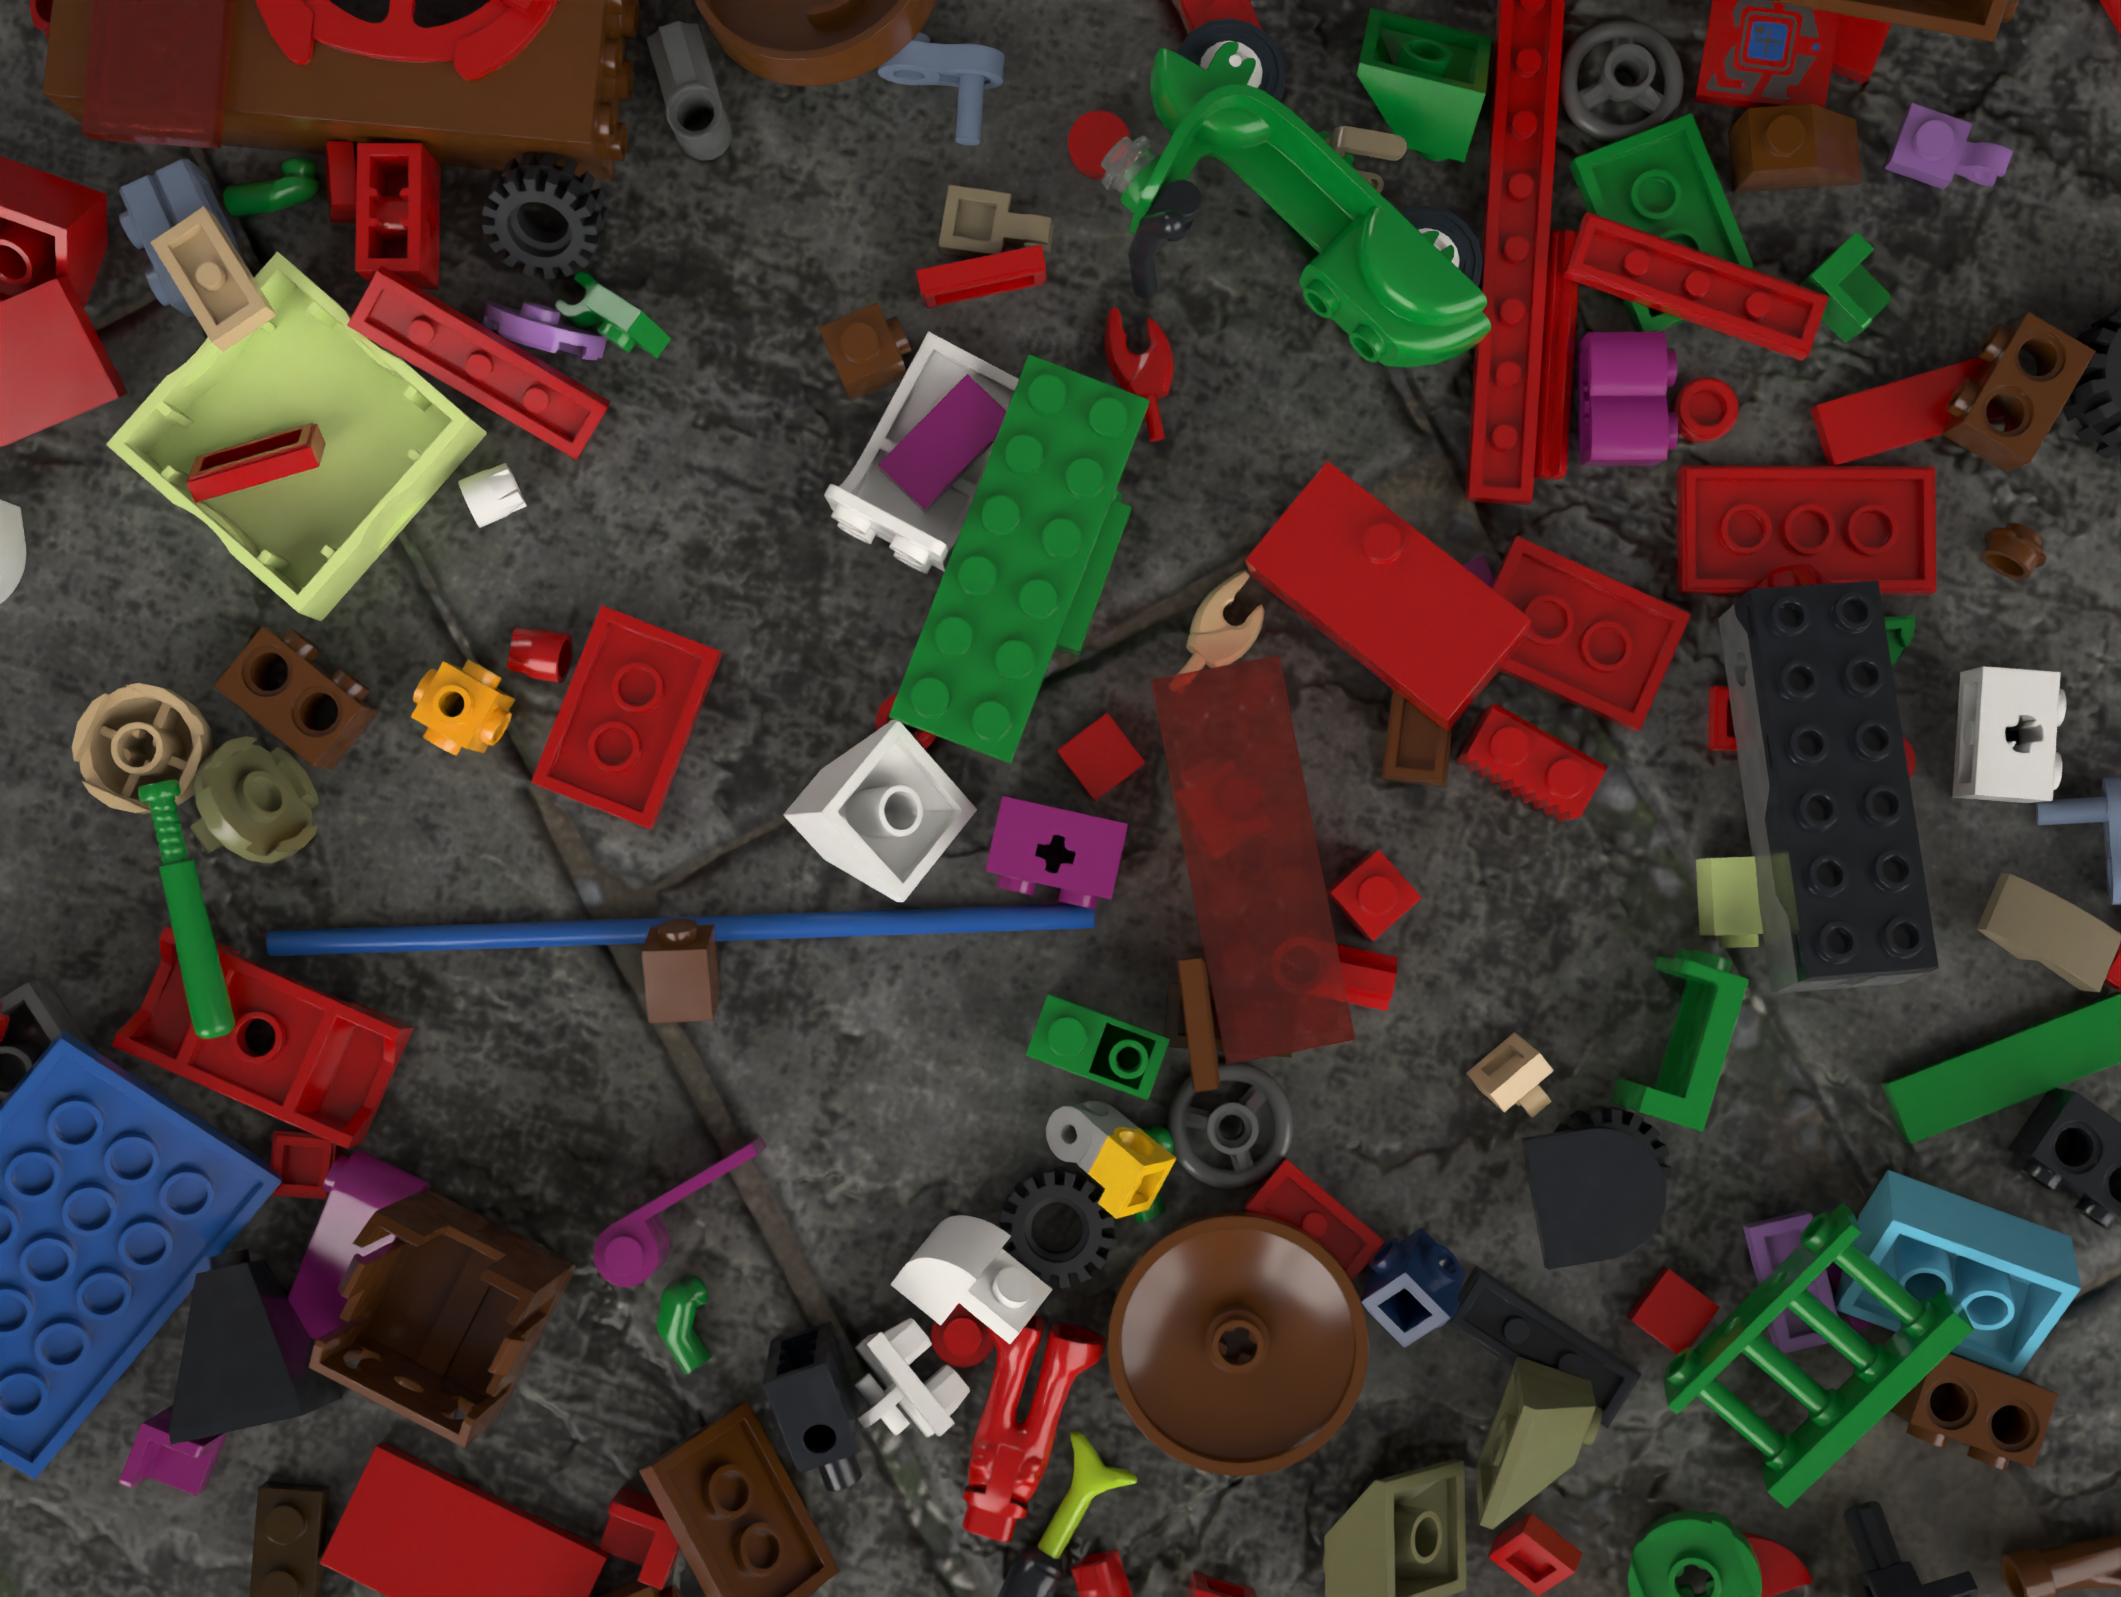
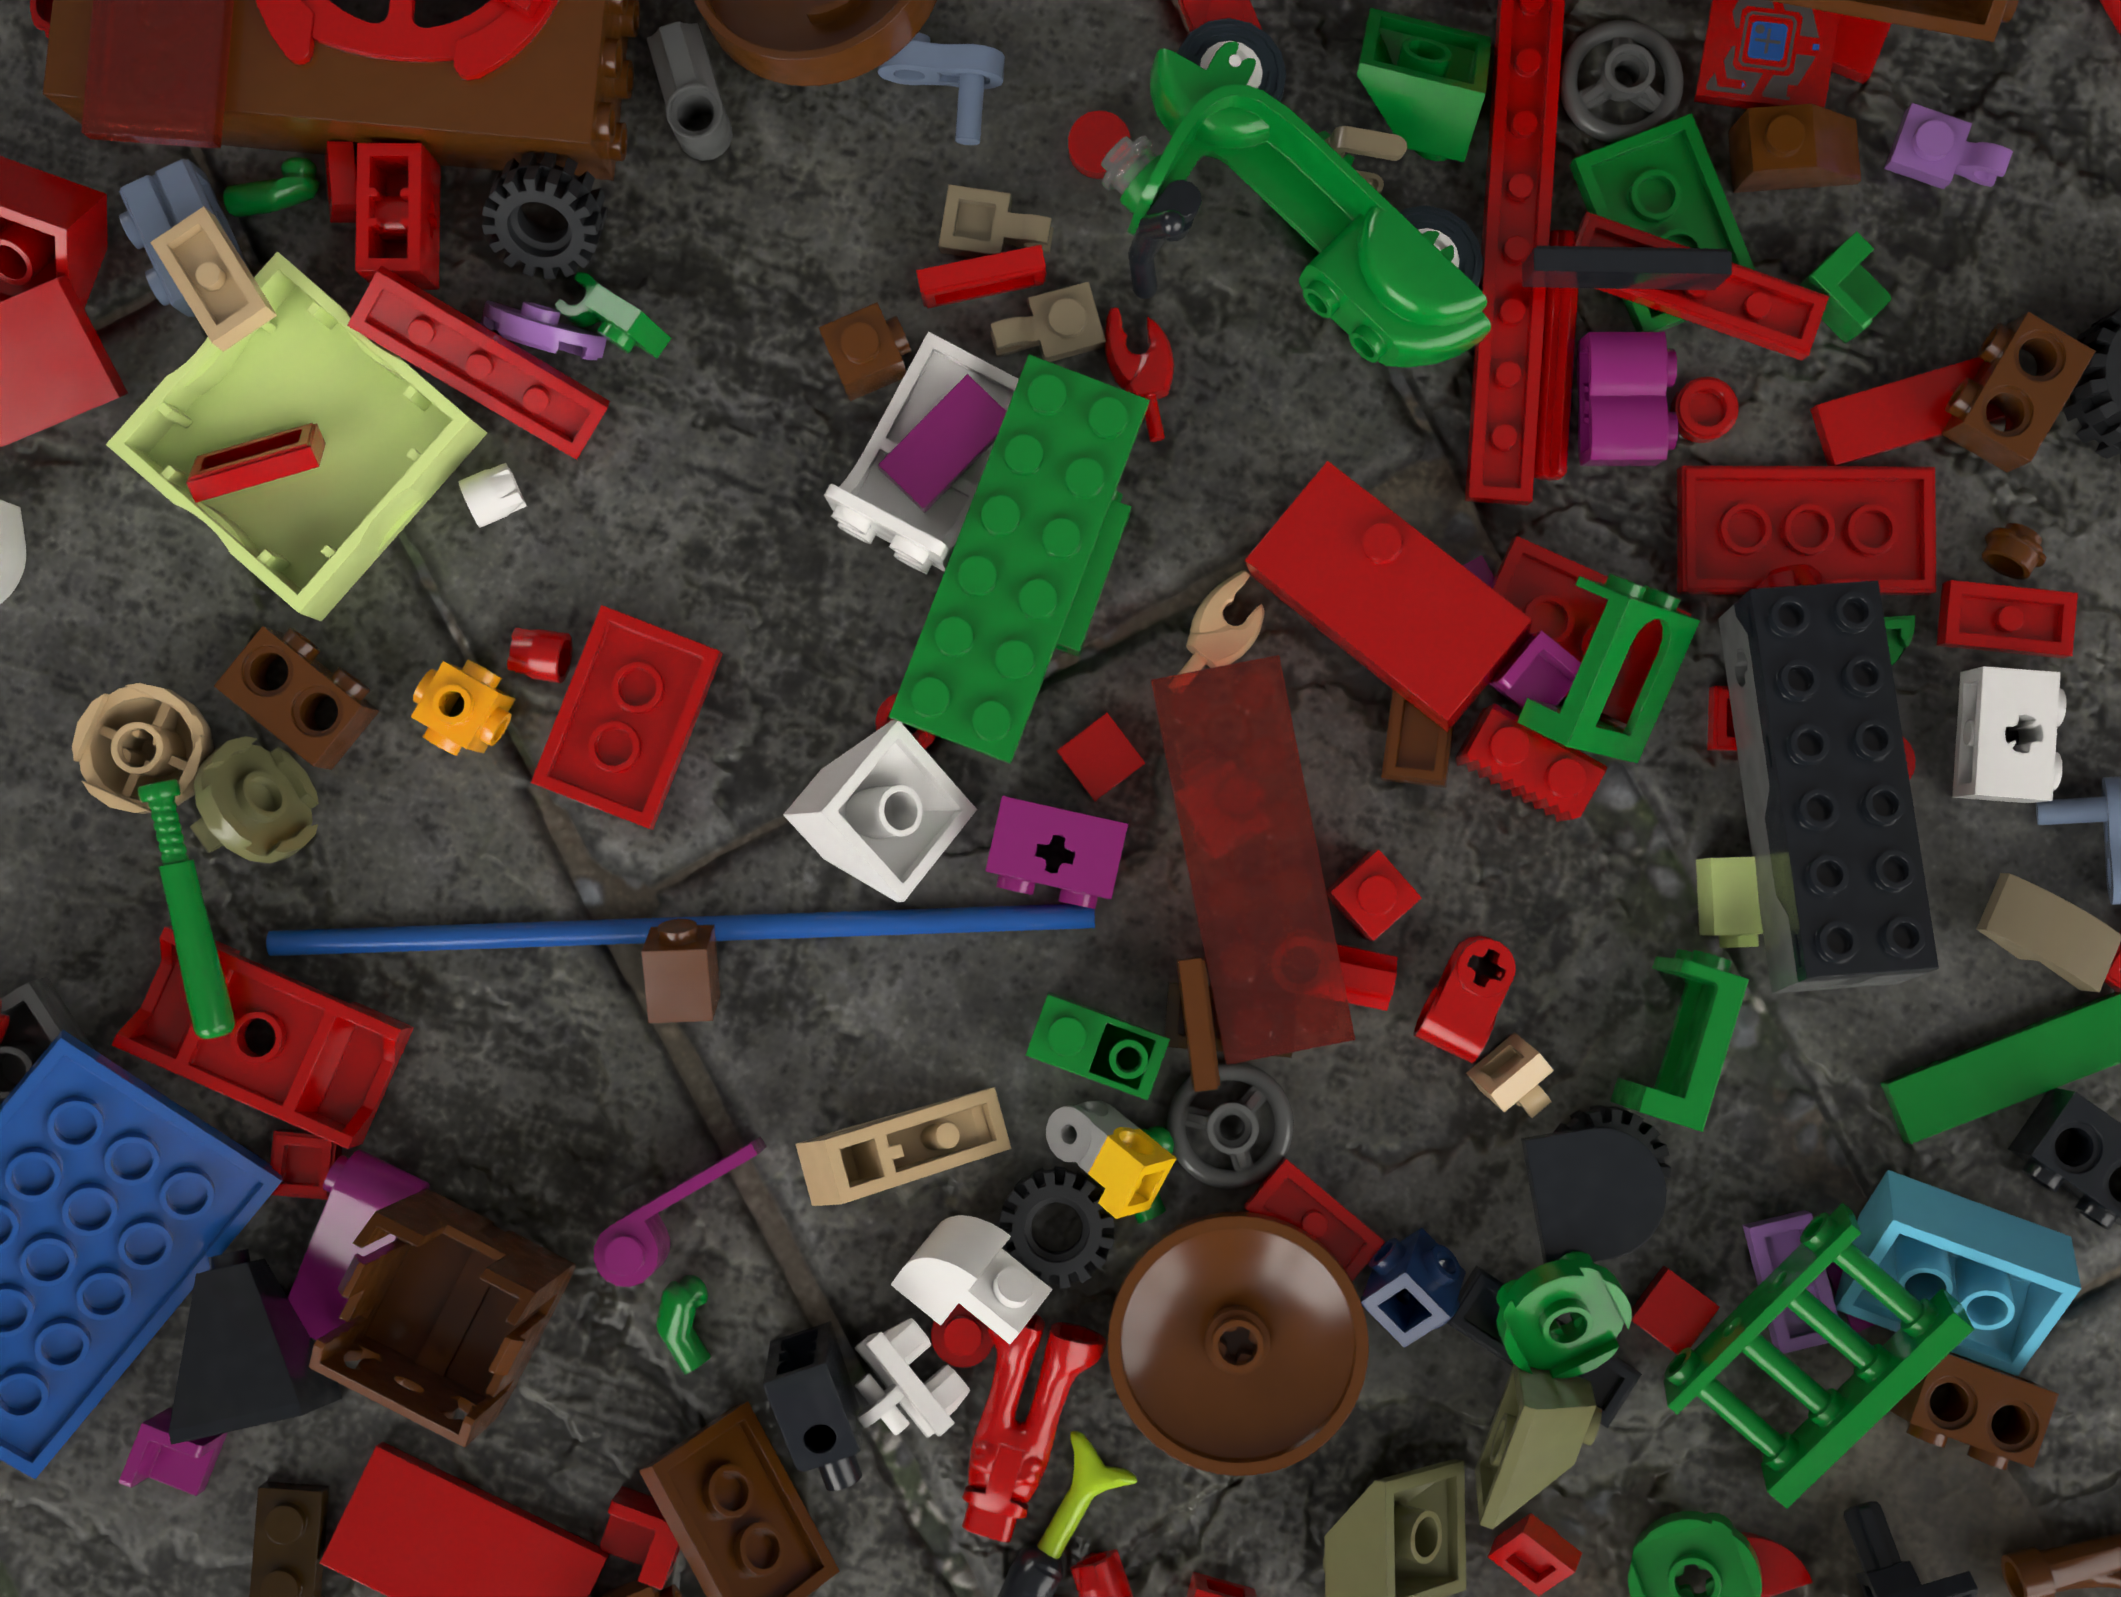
(902, 1147): none -> tan slope
(1059, 323): none -> dark tan plate
(1461, 1011): none -> red piece
(1537, 671): none -> magenta panel
(1556, 1288): none -> green plate
(1625, 614): none -> green panel
(1626, 267): none -> black tile
(2007, 619): none -> red plate

